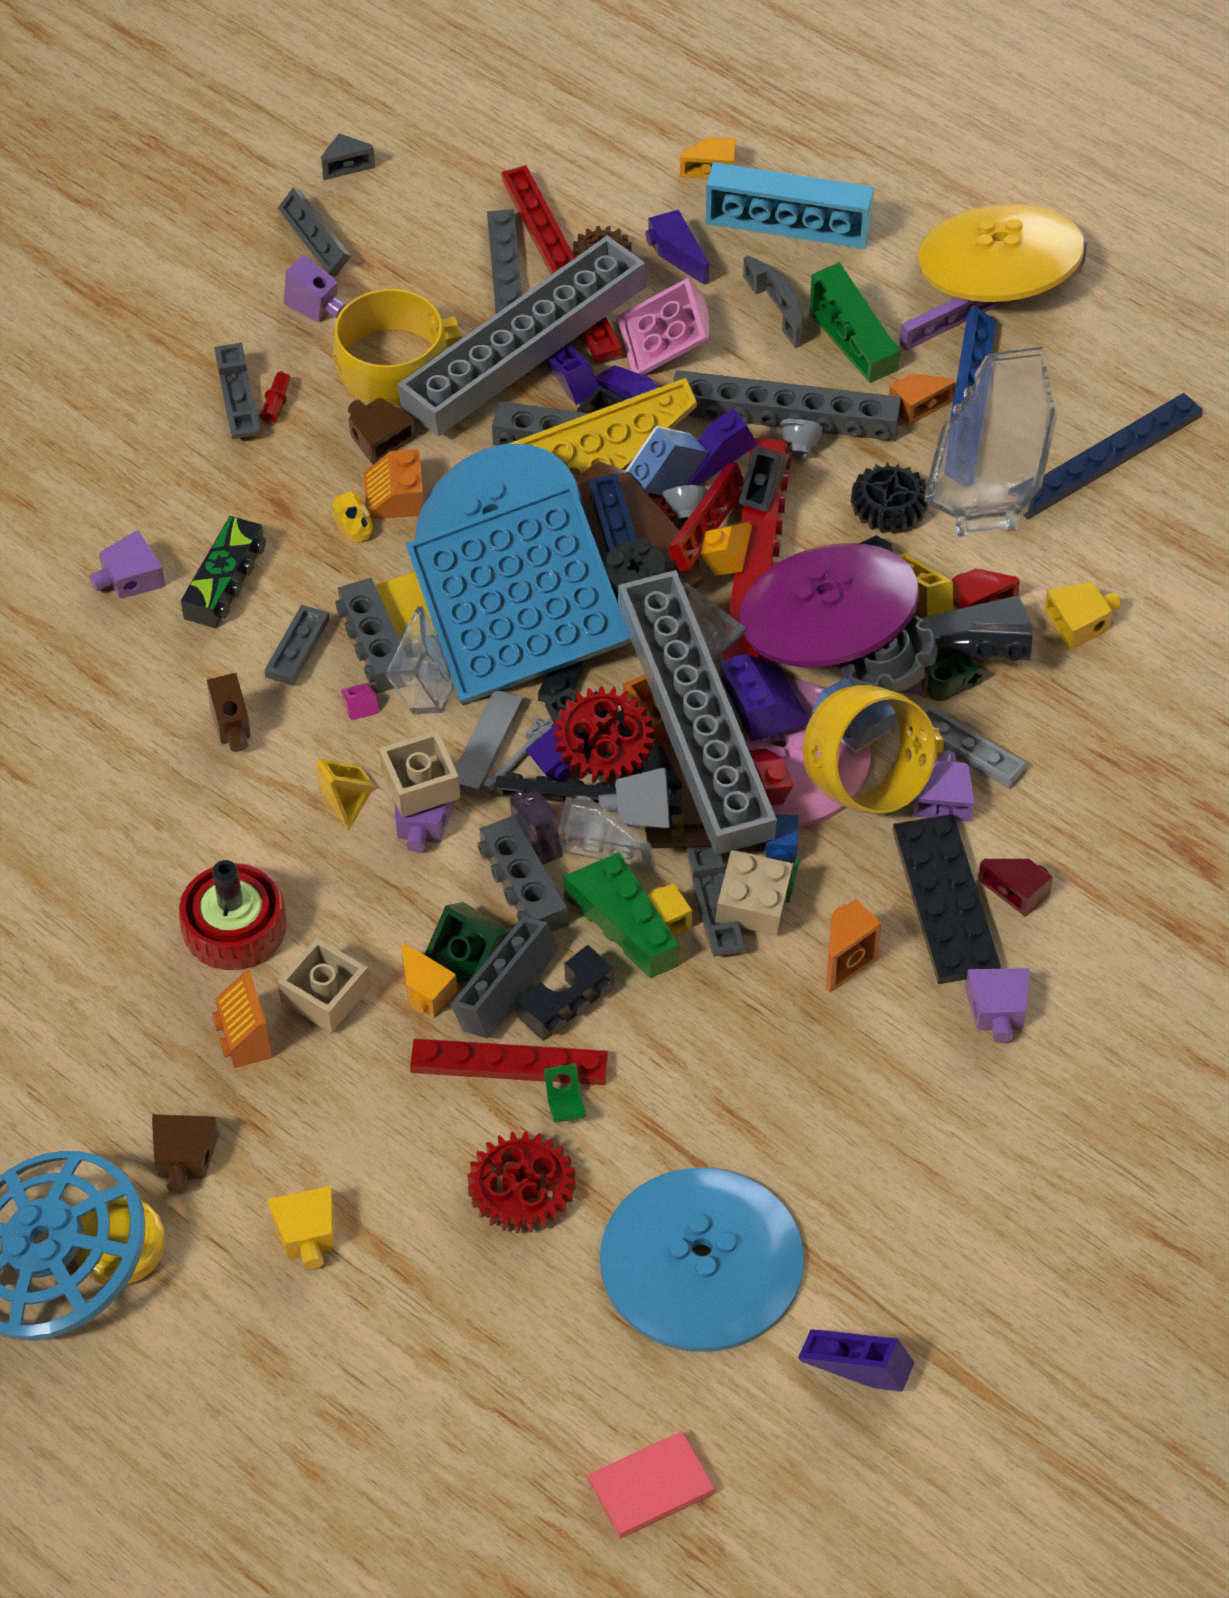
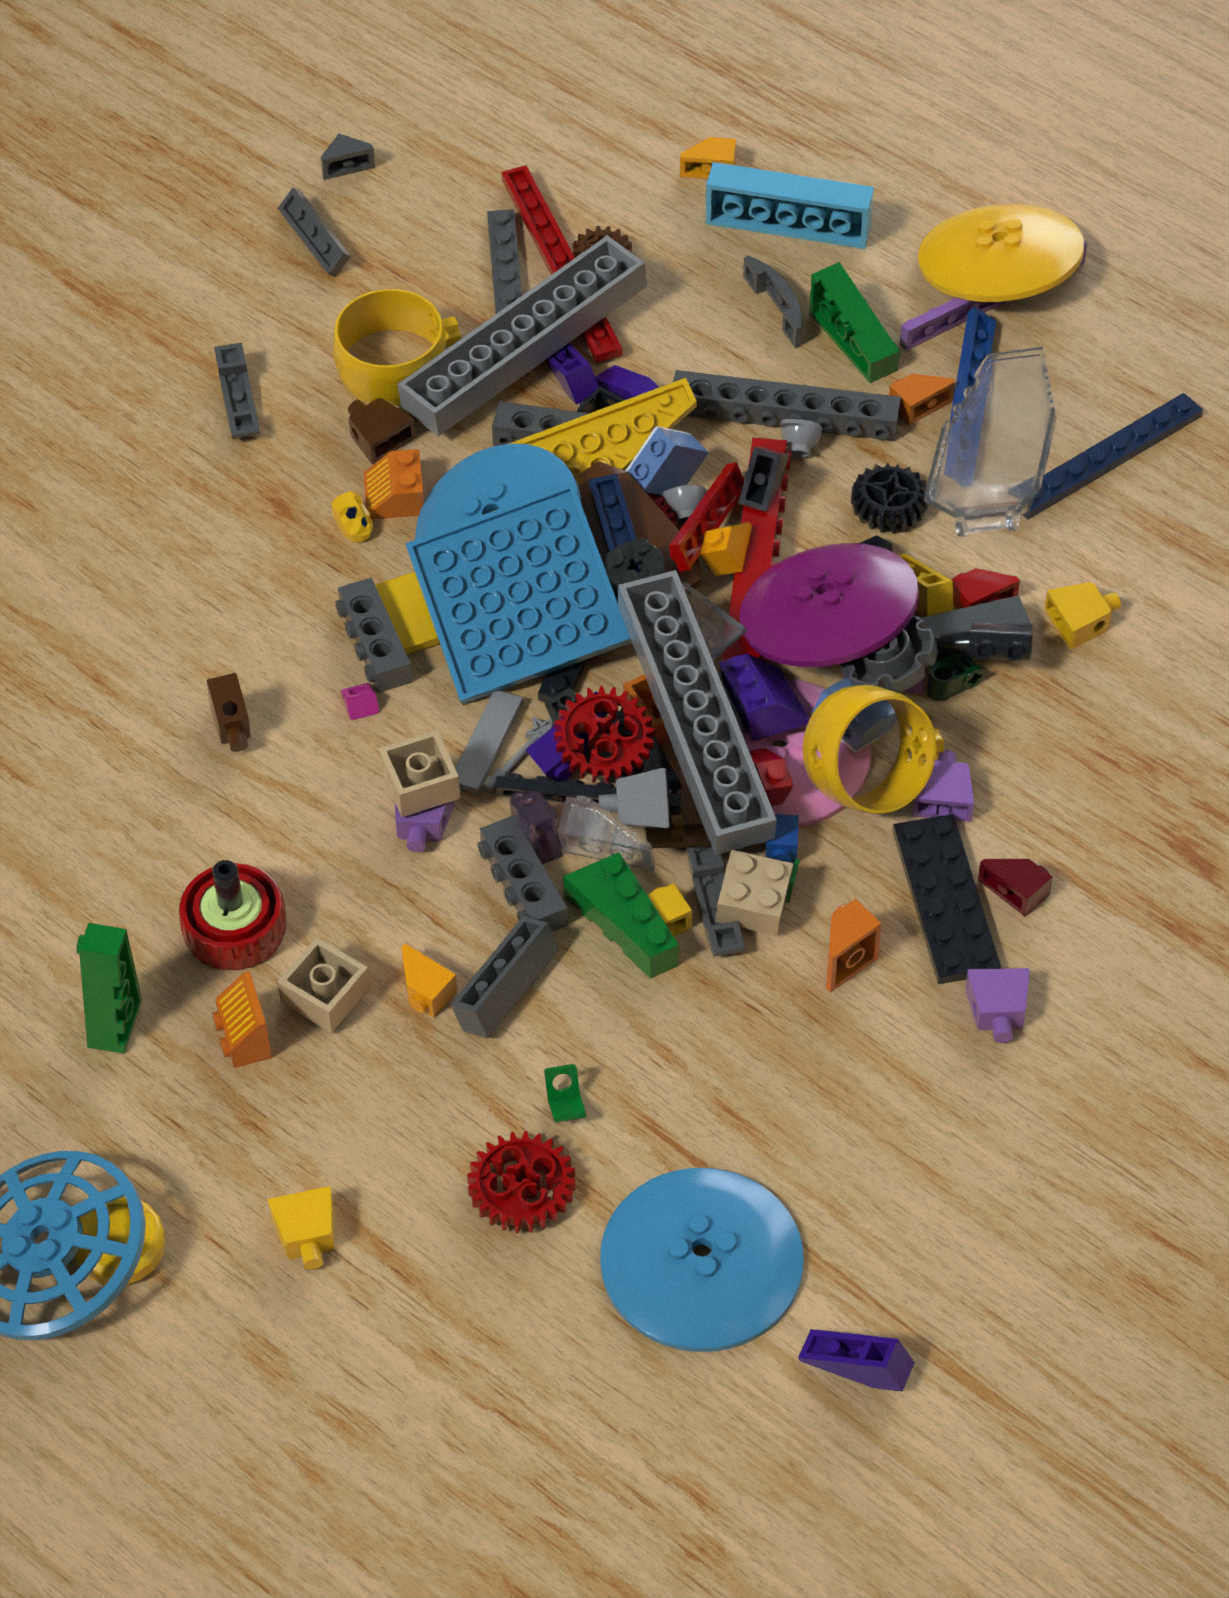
(108, 987): none -> green wedge
(129, 568): medium lavender torso -> none
(183, 1147): reddish brown torso -> none
(223, 572): black brick -> none
(275, 397): red axle -> none
(297, 645): dark grey plate -> none
(311, 290): medium lavender torso -> none
(344, 787): yellow slope -> none
(420, 667): clear slope -> none
(464, 940): dark green slope -> none
(505, 1061): red plate -> none
(550, 1010): black arch -> none
(651, 1484): coral tile -> none
(664, 326): bright pink slope -> none
(677, 244): dark purple slope -> none
(725, 441): dark purple slope -> none
(976, 749): light grey tile -> none

